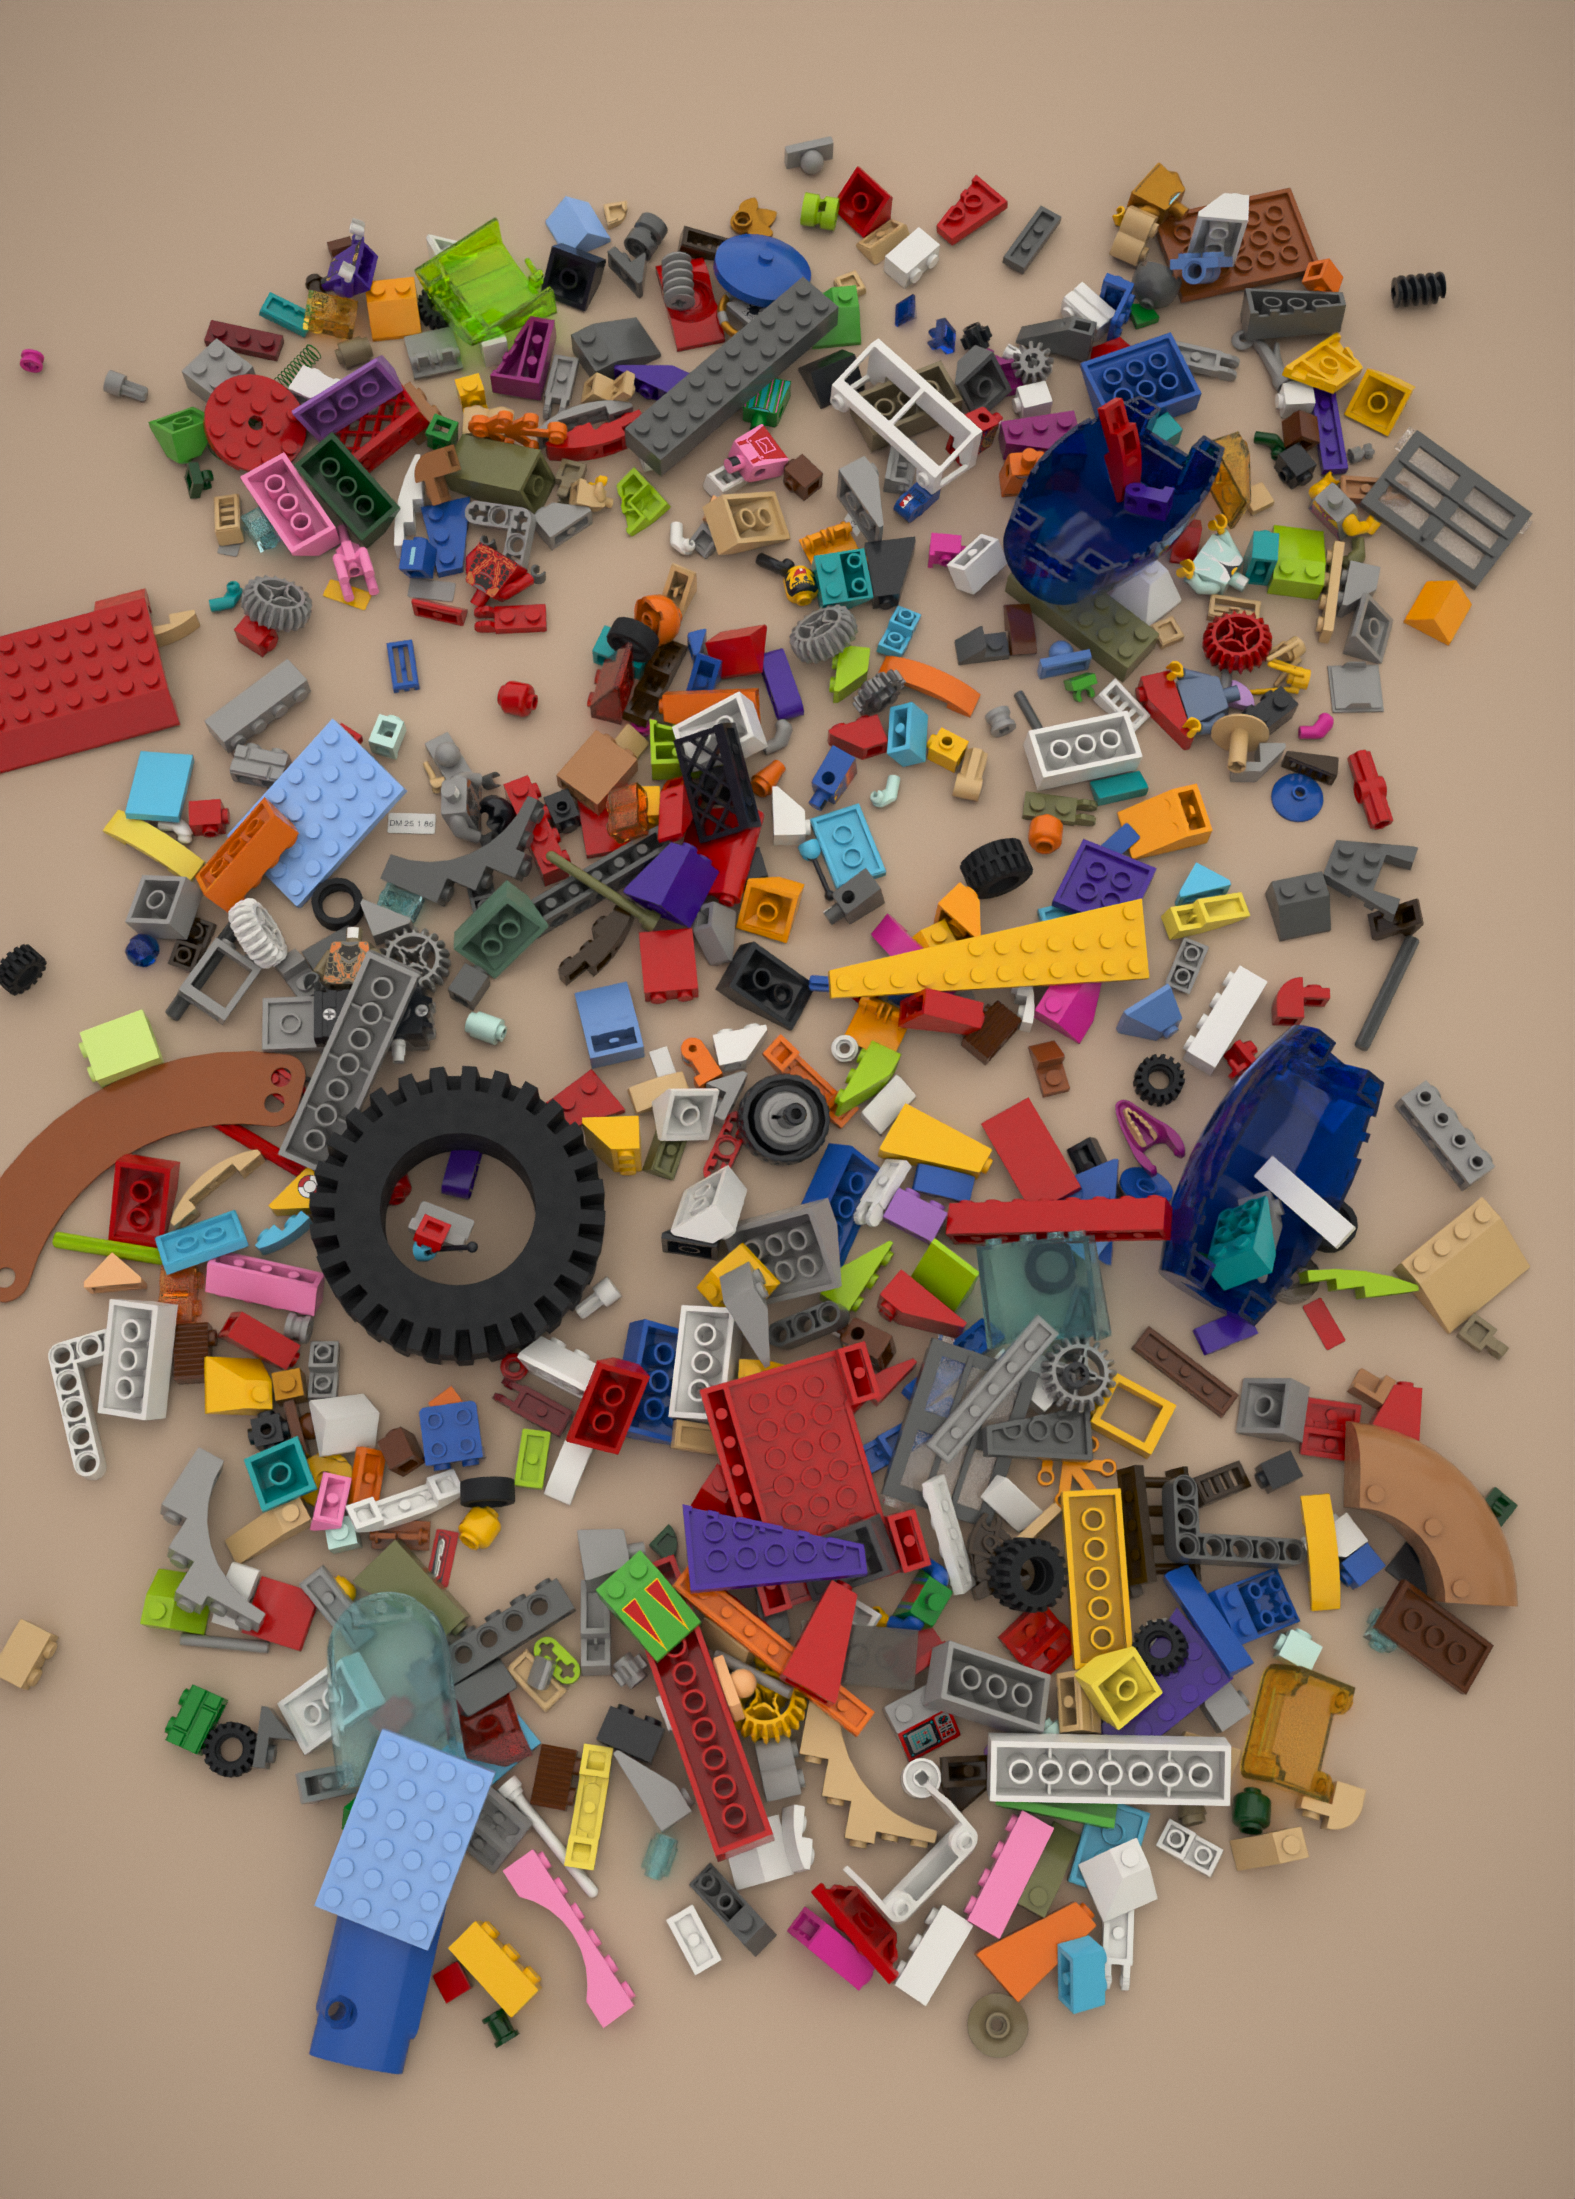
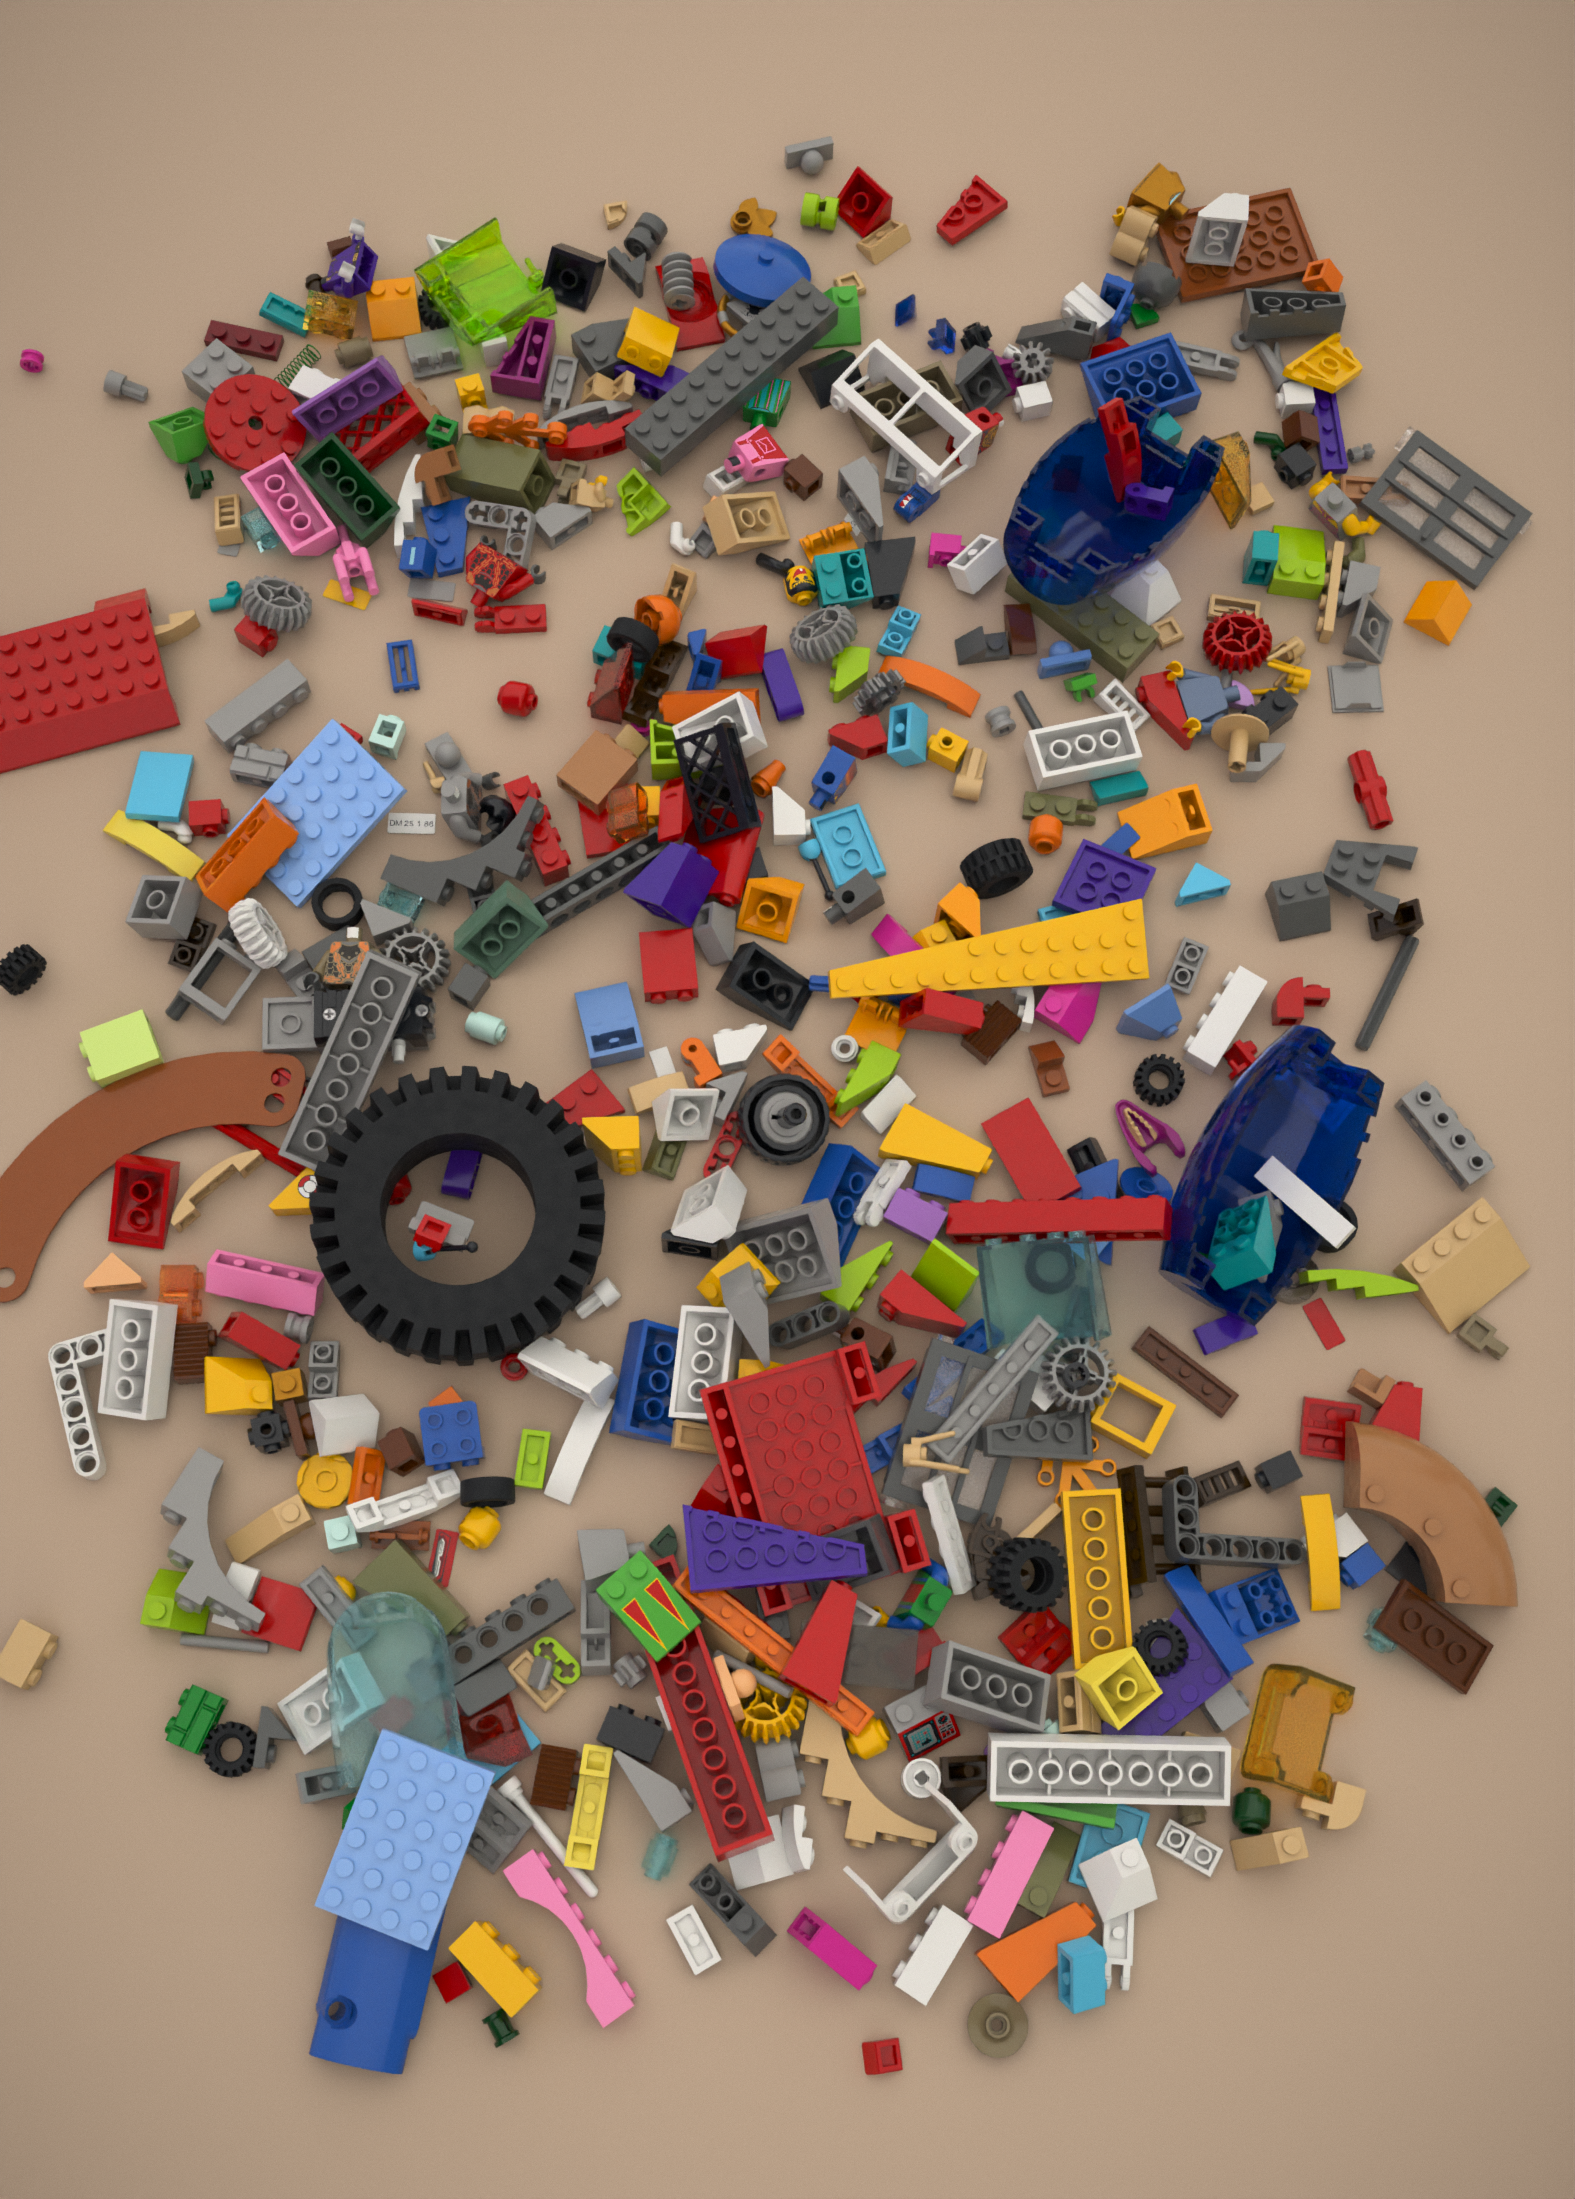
(106, 1247): lime axle -> none
(142, 950): clear blue piece -> none
(201, 1242): medium azure tile -> none
(275, 1239): medium azure slope -> none
(280, 1474): teal slope -> none
(330, 1502): bright pink slope -> none
(536, 1408): dark red hinge -> none
(563, 811): black brick -> none
(577, 225): light blue slope -> none
(594, 955): dark brown slope -> none
(608, 1405): red slope -> none
(646, 917): olive piece -> none
(648, 342): none -> yellow panel
(697, 236): dark brown slope -> none
(781, 738): light grey arm -> none
(862, 1924): red wing -> none
(871, 1740): none -> yellow head
(882, 2056): none -> red slope
(887, 795): light aqua arm -> none
(912, 258): white brick -> none
(916, 1456): none -> tan plant
(1010, 1503): white slope -> none
(1016, 471): orange torso -> none
(1031, 239): dark grey plate -> none
(1034, 432): magenta wedge -> none
(1187, 544): red slope -> none
(1192, 263): medium blue plate -> none
(1204, 915): light yellow slope -> none
(1215, 564): light aqua torso -> none
(1273, 1409): light grey slope -> none
(1292, 806): blue dish -> none
(1296, 1649): light aqua brick -> none
(1318, 767): dark brown slope -> none
(1319, 729): dark pink arm -> none
(1379, 400): yellow slope -> none
(1418, 287): black piece -> none

